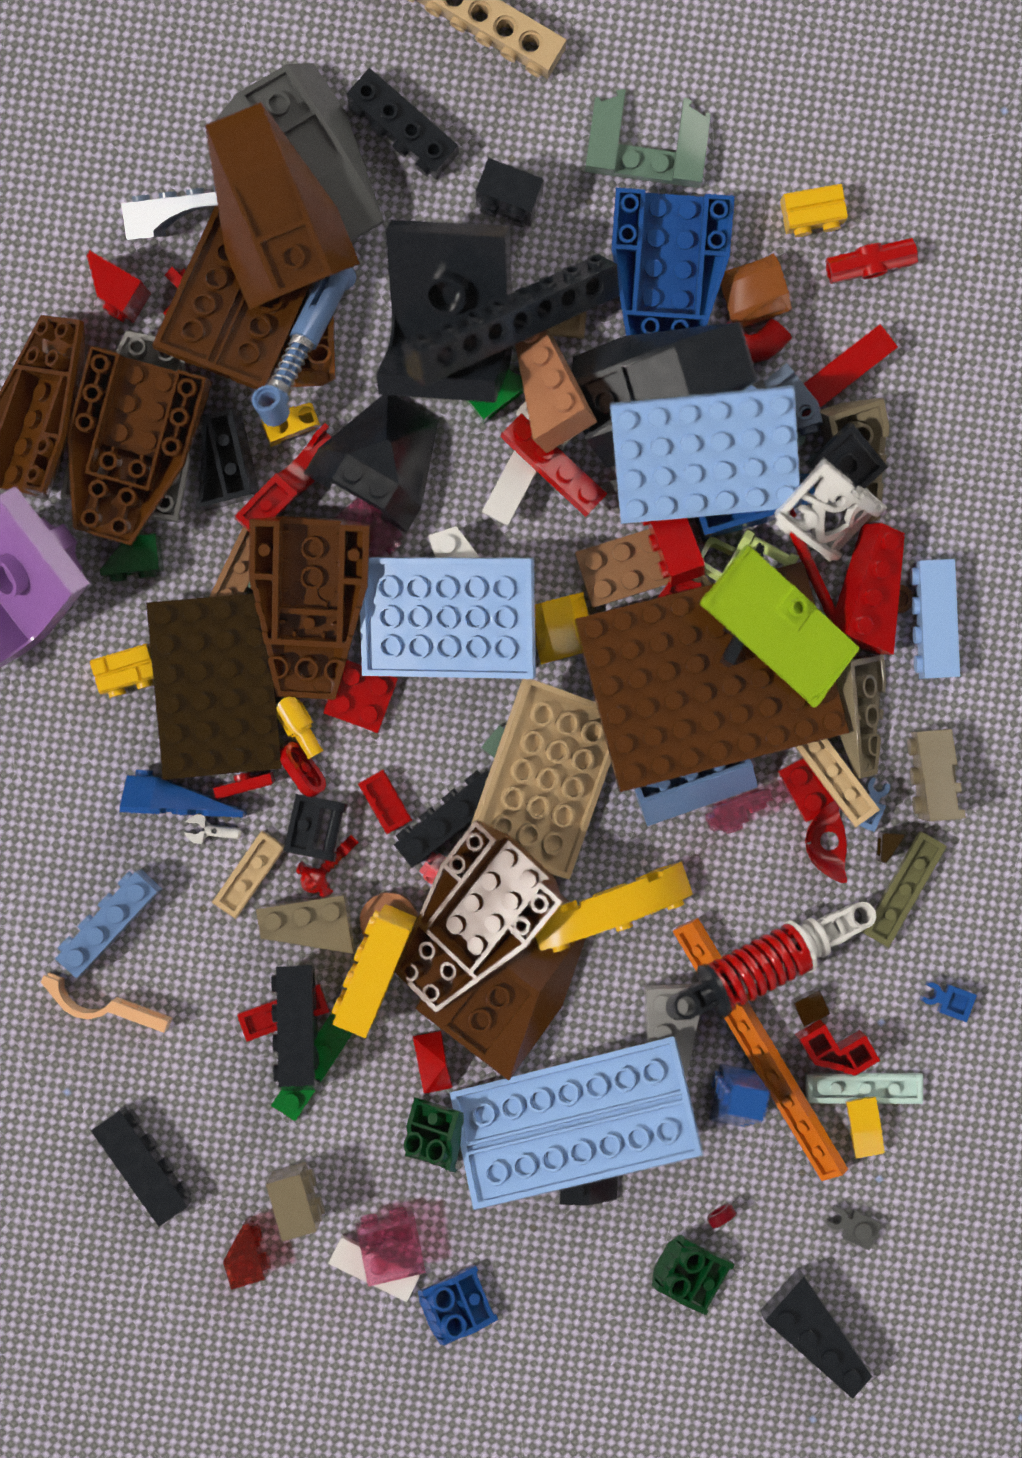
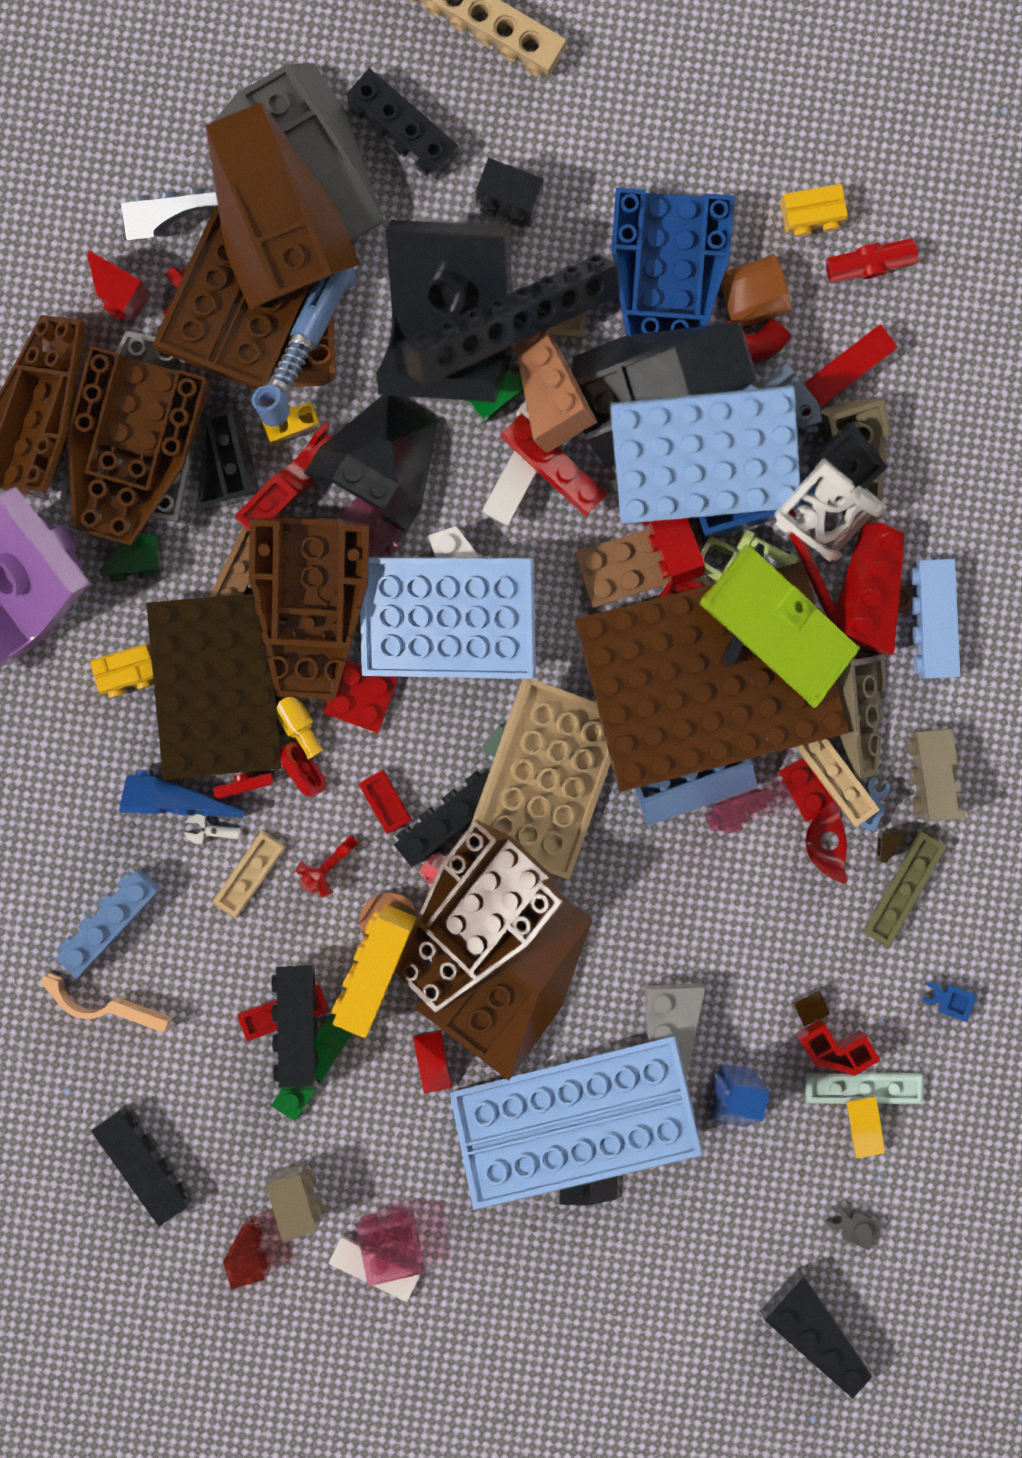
(306, 826): black plate -> none
(309, 922): dark tan wedge -> none
(434, 1134): dark green slope -> none
(456, 1306): blue slope -> none
(556, 629): yellow slope -> none
(613, 159): sand green wedge -> none
(616, 907): yellow brick -> none
(690, 1273): dark green slope -> none
(721, 1215): dark red tile -> none
(768, 962): piece -> none
(769, 1064): orange plate -> none

